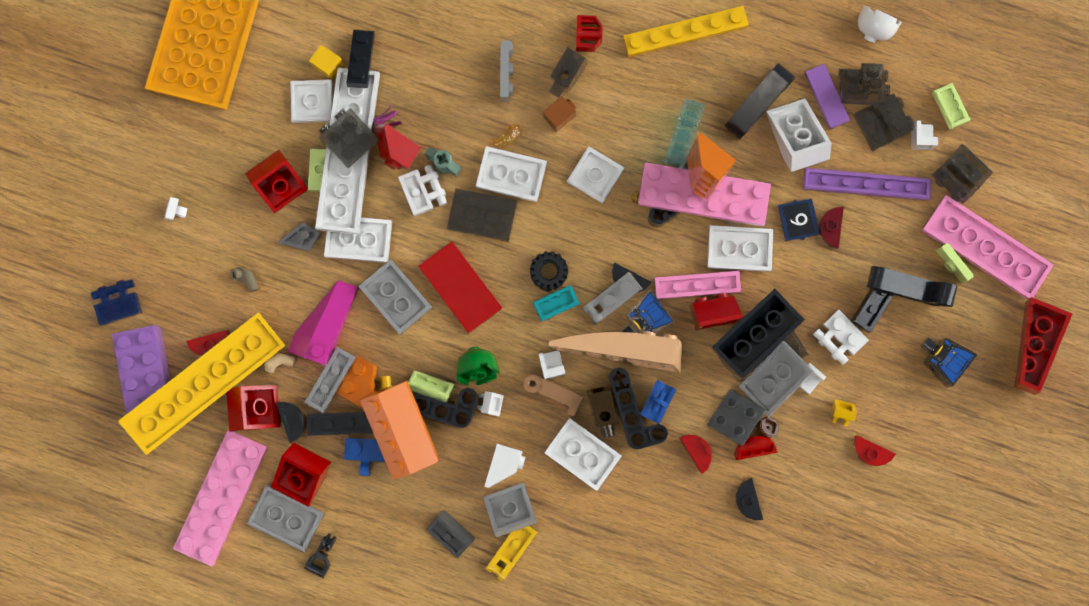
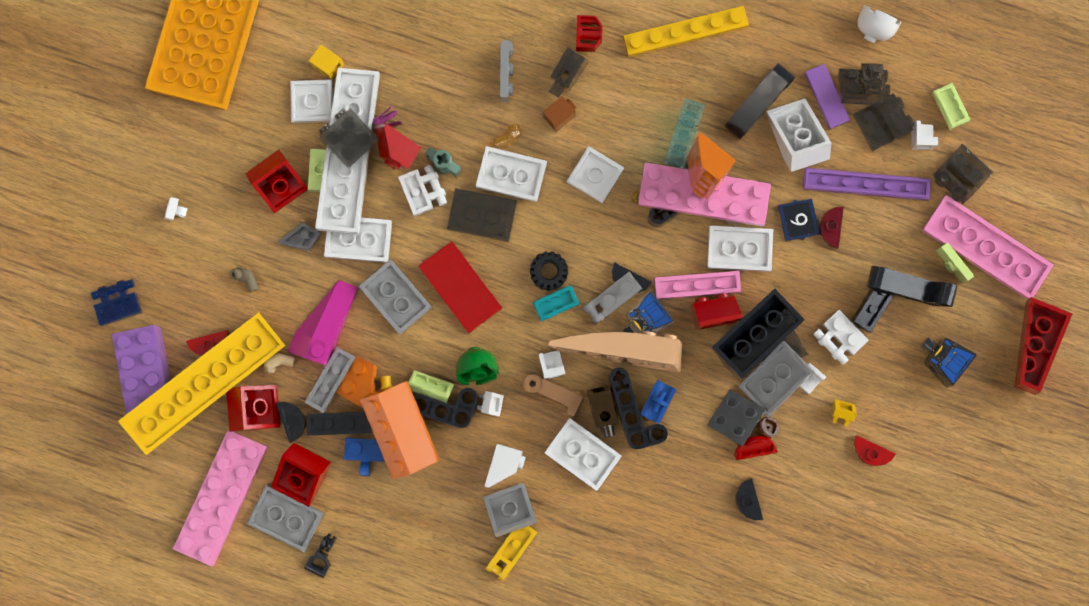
(360, 59): black plate -> none
(450, 533): dark grey slope -> none
(698, 450): red plate -> none

